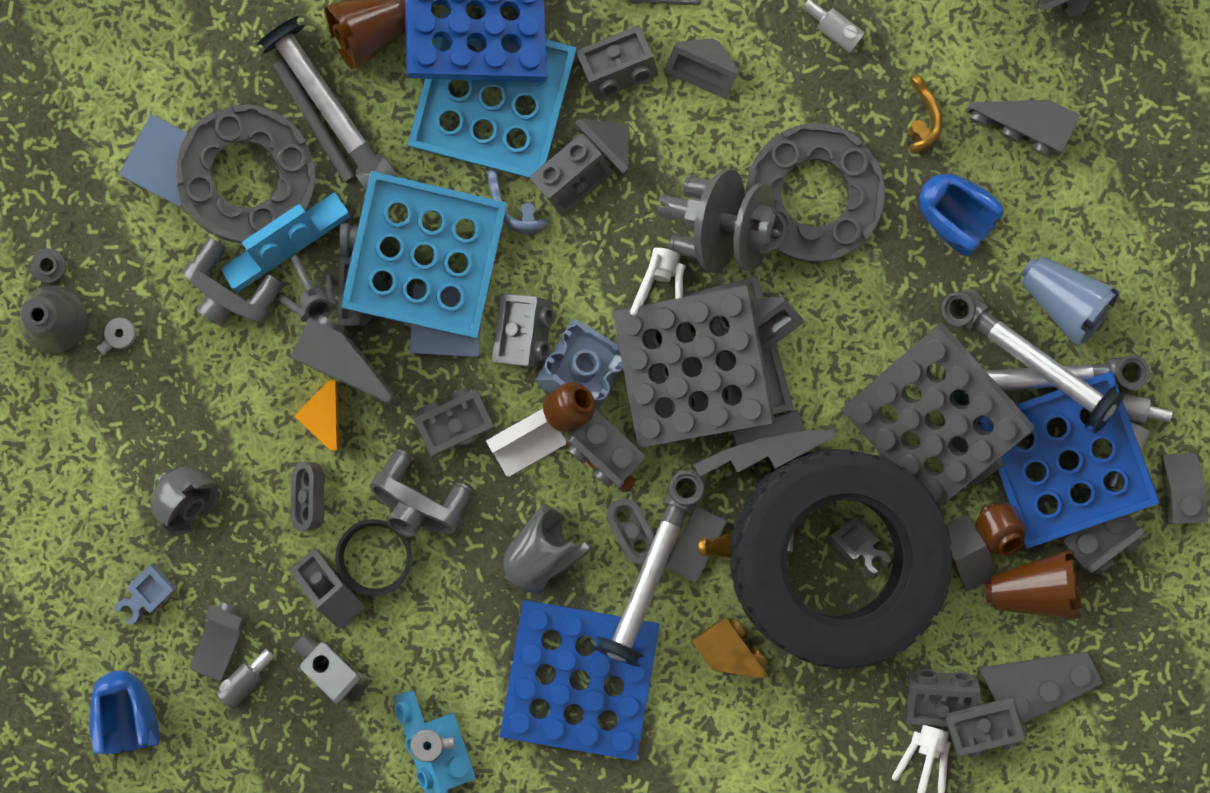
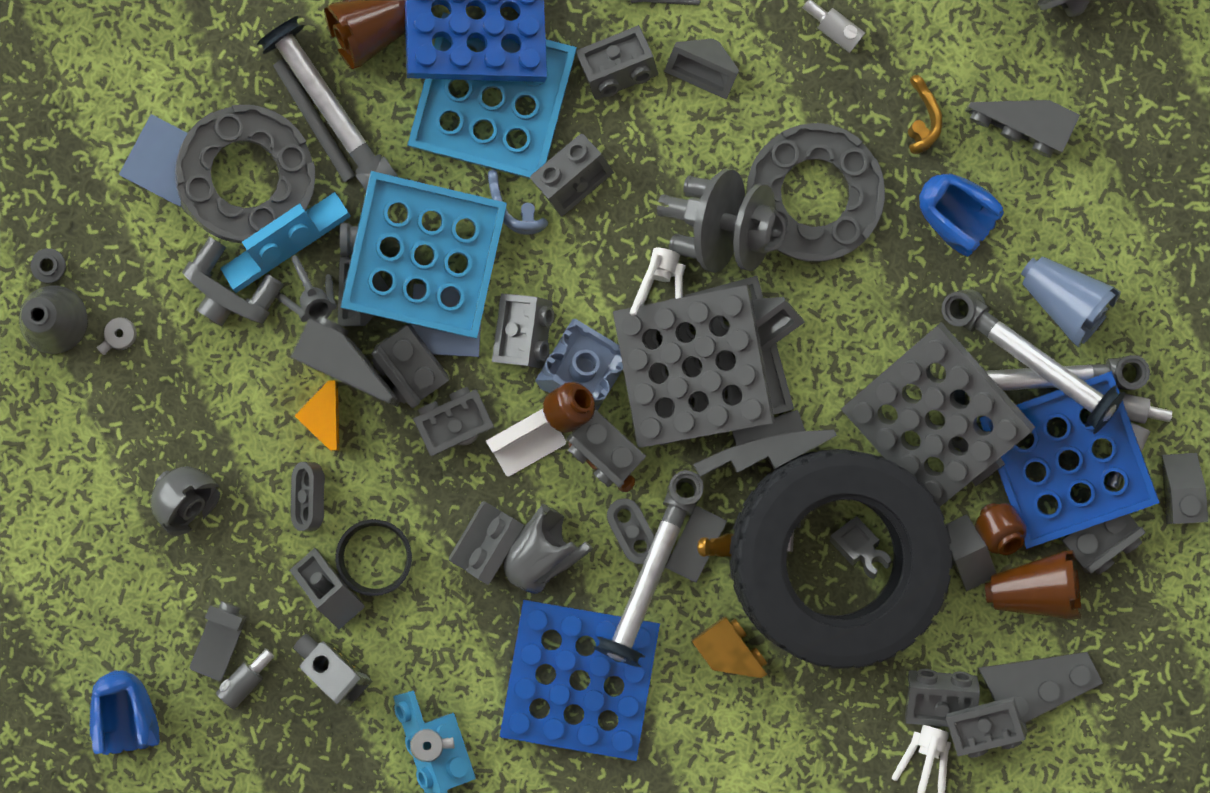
(148, 592): sand blue plate -> none
(409, 365): none -> dark grey bracket
(413, 508): dark grey connector -> none
(485, 542): none -> dark grey bracket
(609, 139): dark grey slope -> none

